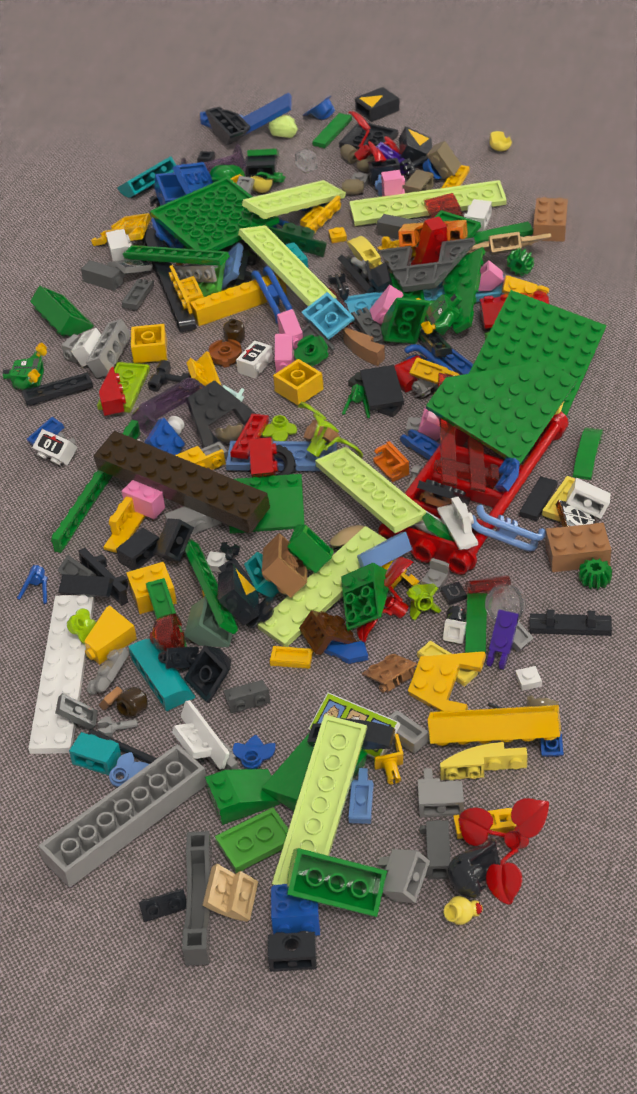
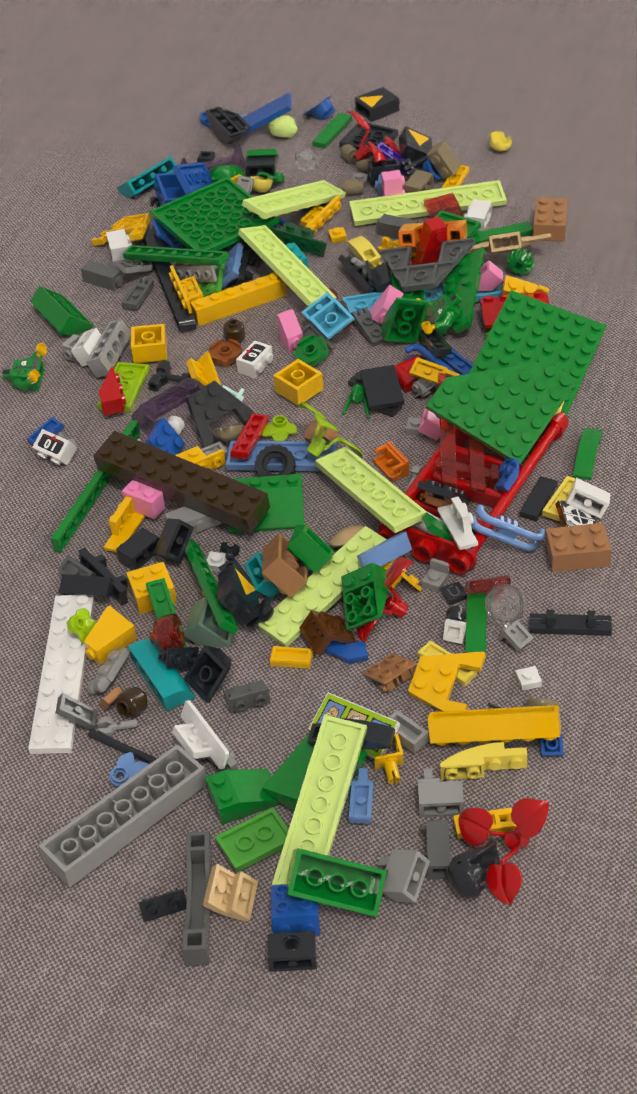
(35, 577): blue plant -> none
(57, 388): black plate -> none
(95, 753): teal brick -> none
(254, 751): blue plate -> none
(262, 457): red brick -> none
(273, 292): blue piece -> none
(283, 351): bright pink slope -> none
(338, 280): black hinge -> none
(364, 346): medium nougat slope -> none
(419, 443): blue hinge -> none
(422, 599): lime brick -> none
(462, 910): light yellow animal -> none
(502, 637): dark purple hinge -> none
(595, 573): green gear -> none

